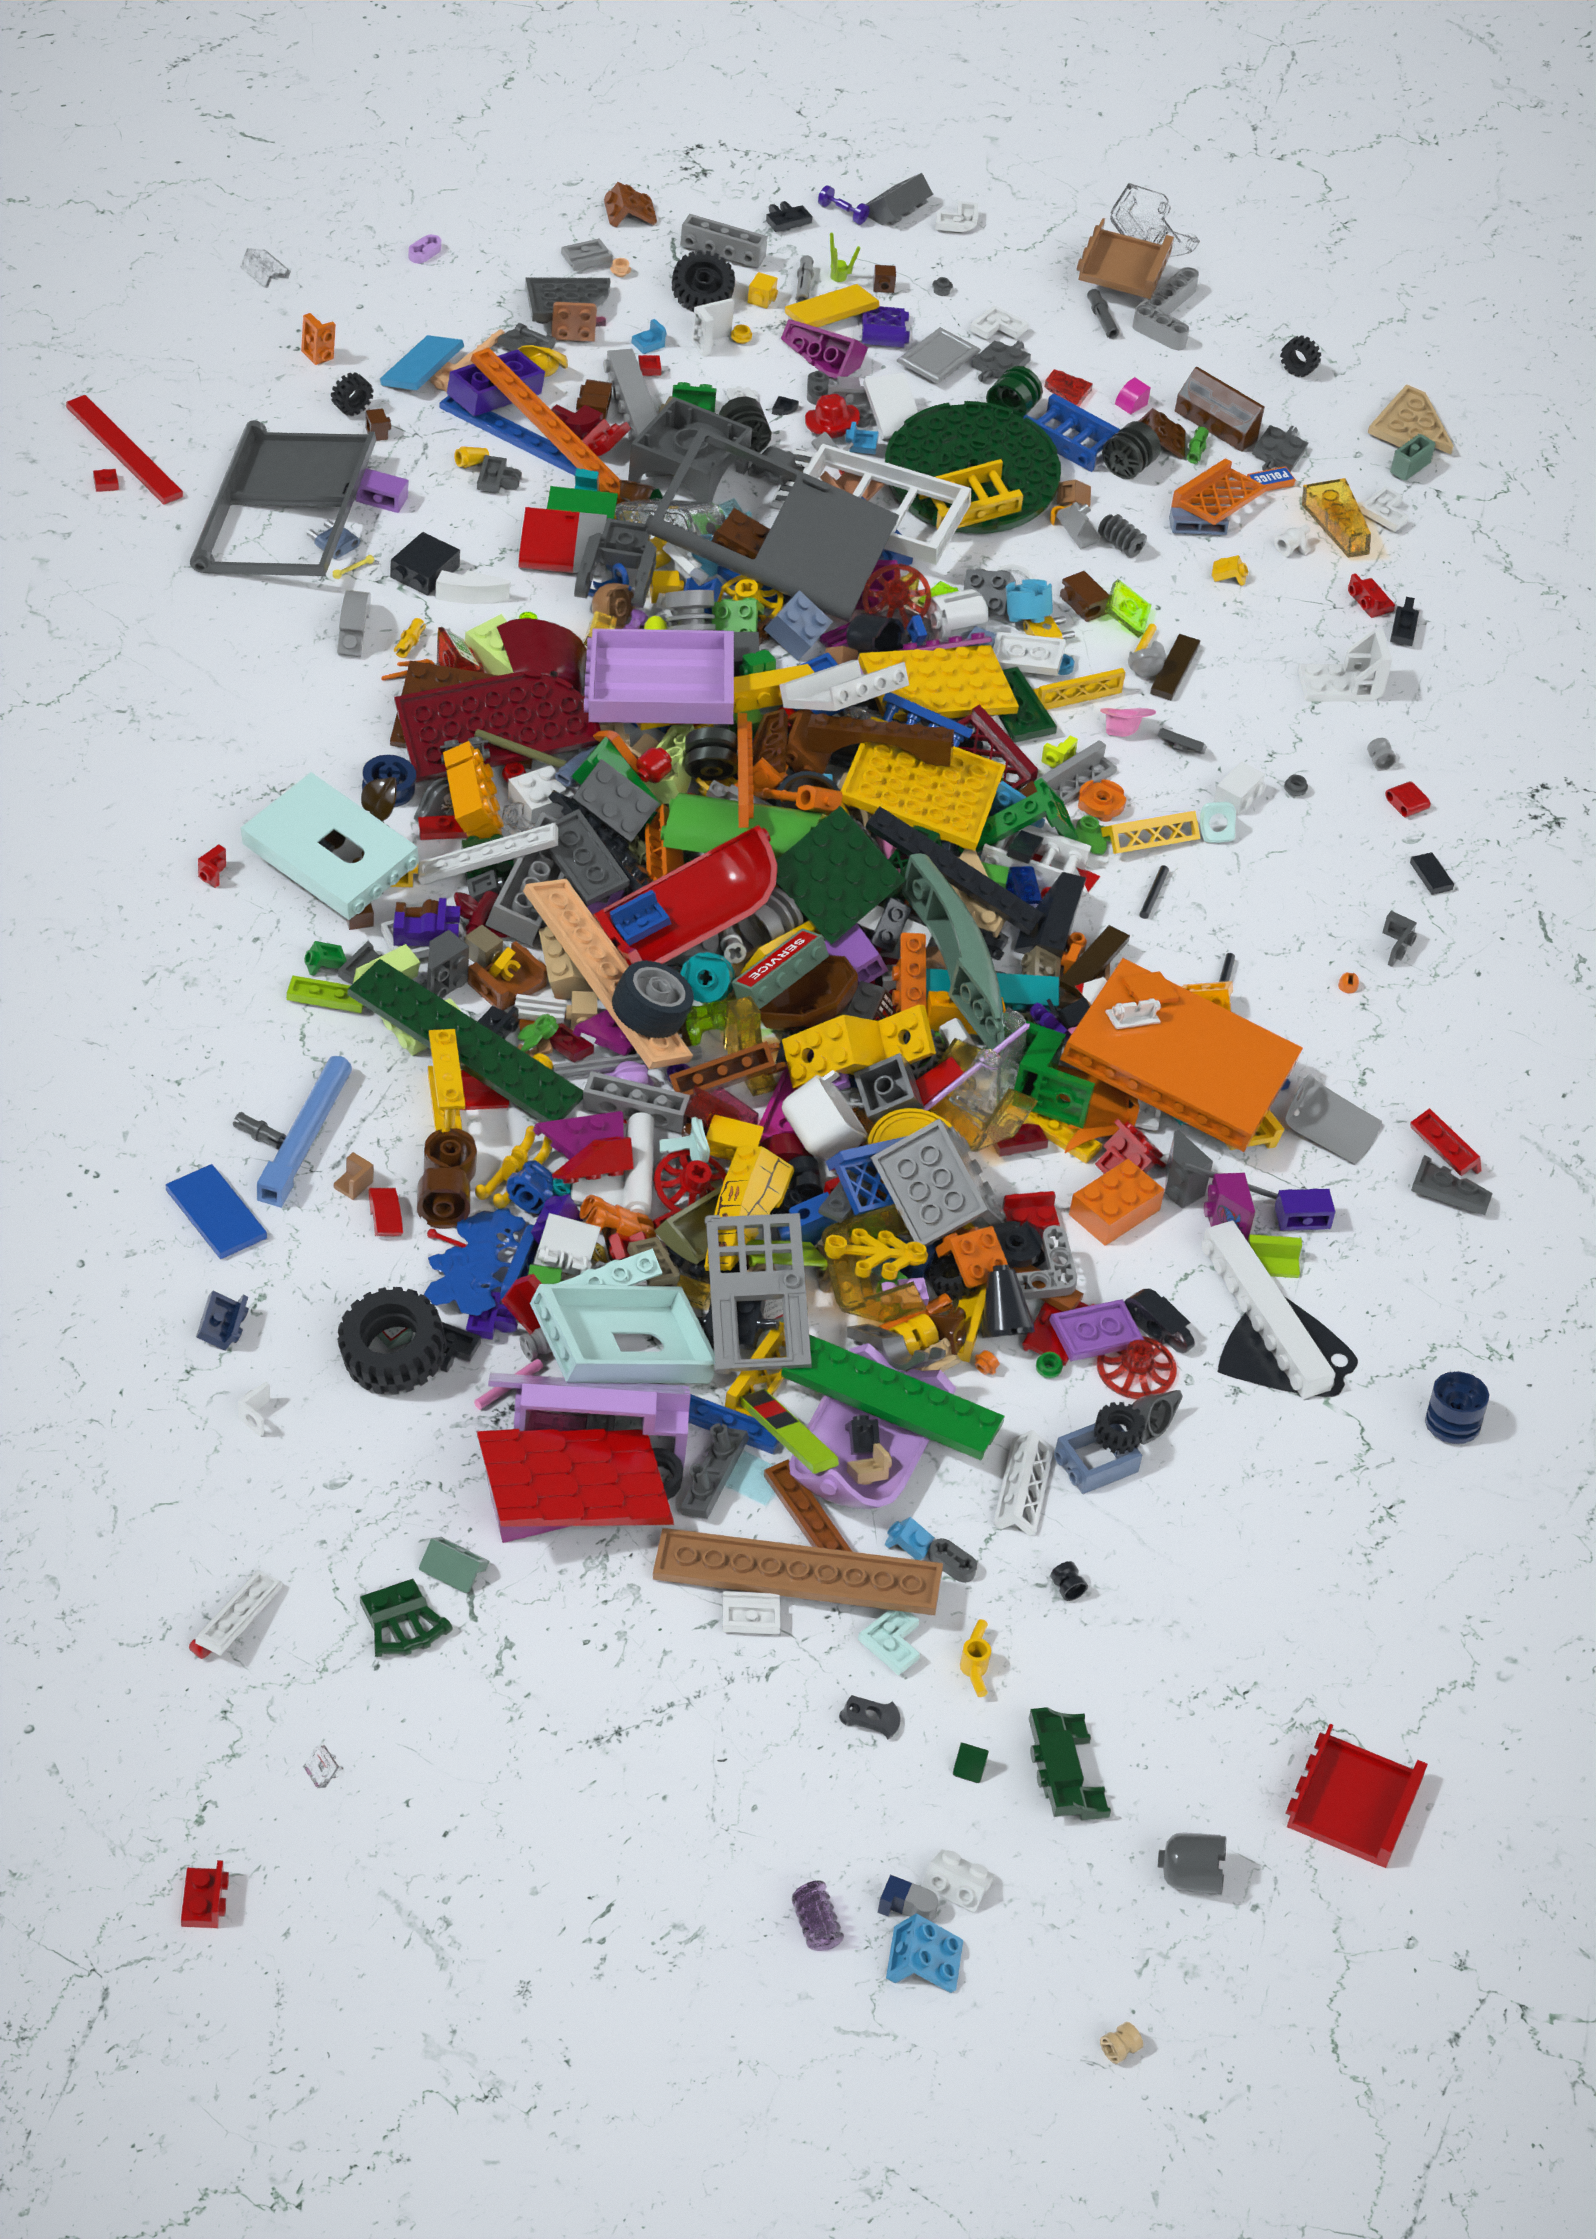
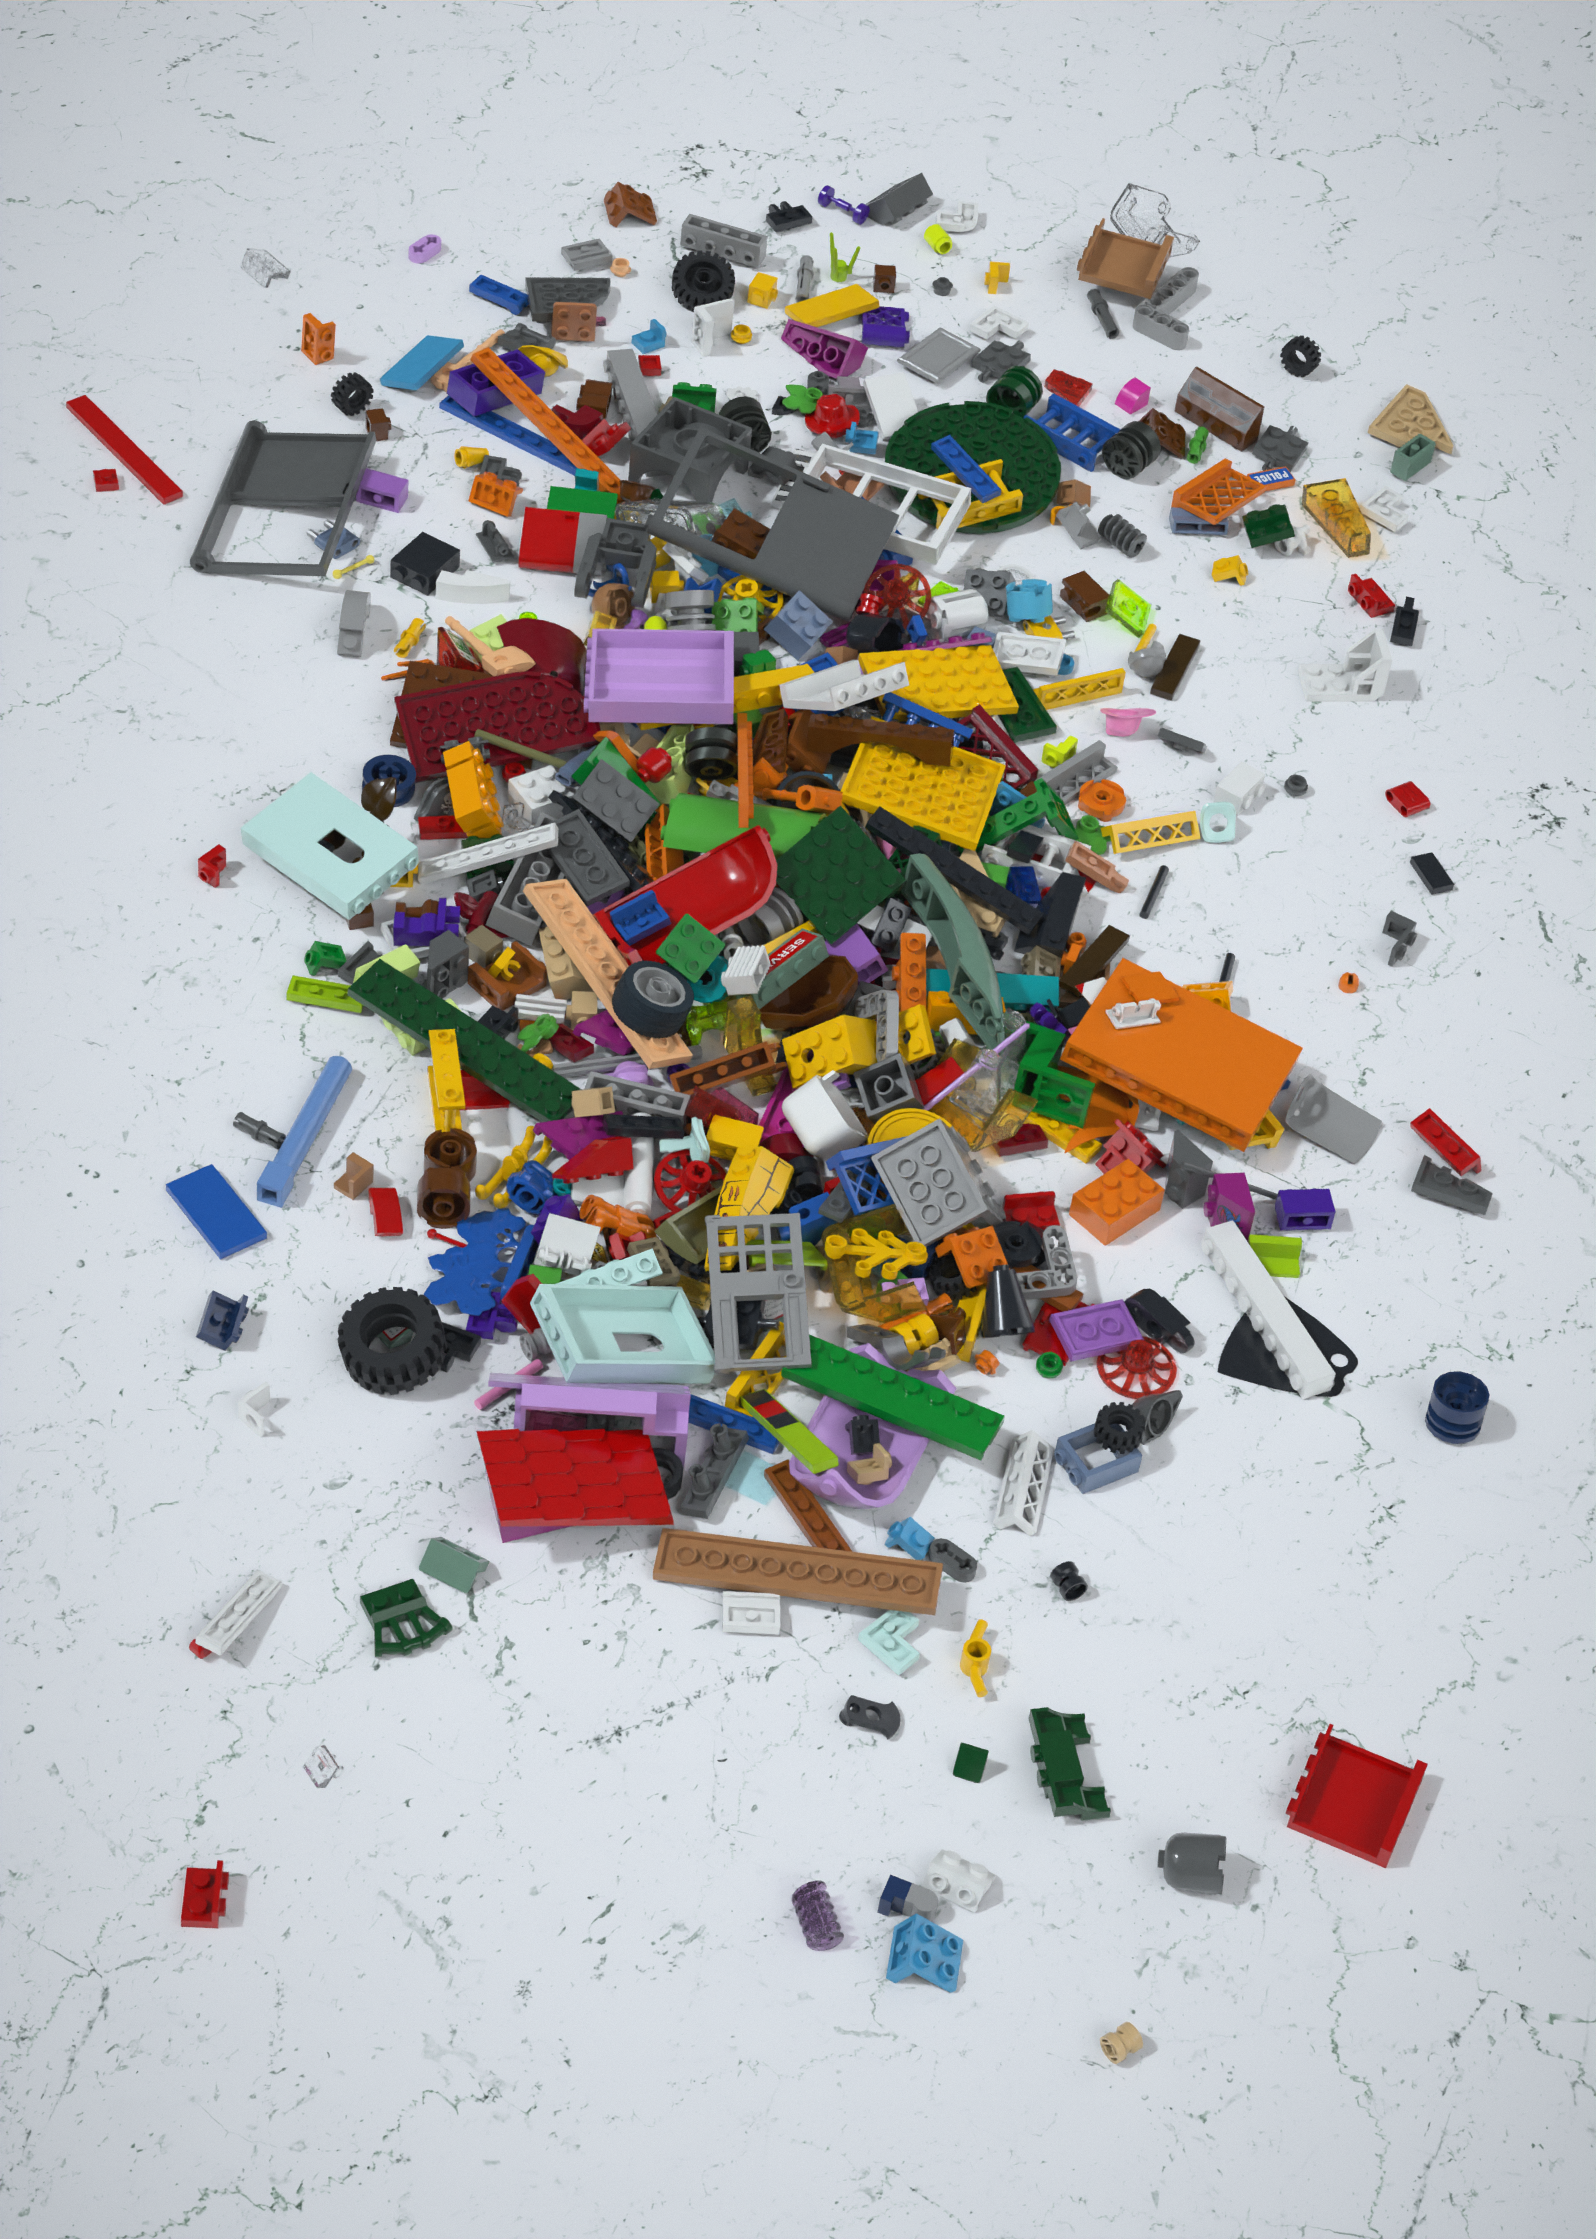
(493, 542): none -> dark grey hinge
(494, 493): none -> orange bracket
(497, 662): none -> light nougat piece
(499, 294): none -> blue plate
(593, 1101): none -> tan brick
(643, 1126): none -> black tile
(690, 948): none -> green bracket
(746, 970): none -> white brick
(802, 398): none -> bright green plate
(869, 604): none -> red wheel
(885, 1008): none -> light grey beam
(938, 239): none -> neon yellow brick
(966, 469): none -> blue tile
(996, 273): none -> yellow bracket
(1096, 867): none -> nougat hinge
(1268, 525): none -> dark green plate
(1381, 753): light grey wheel -> none

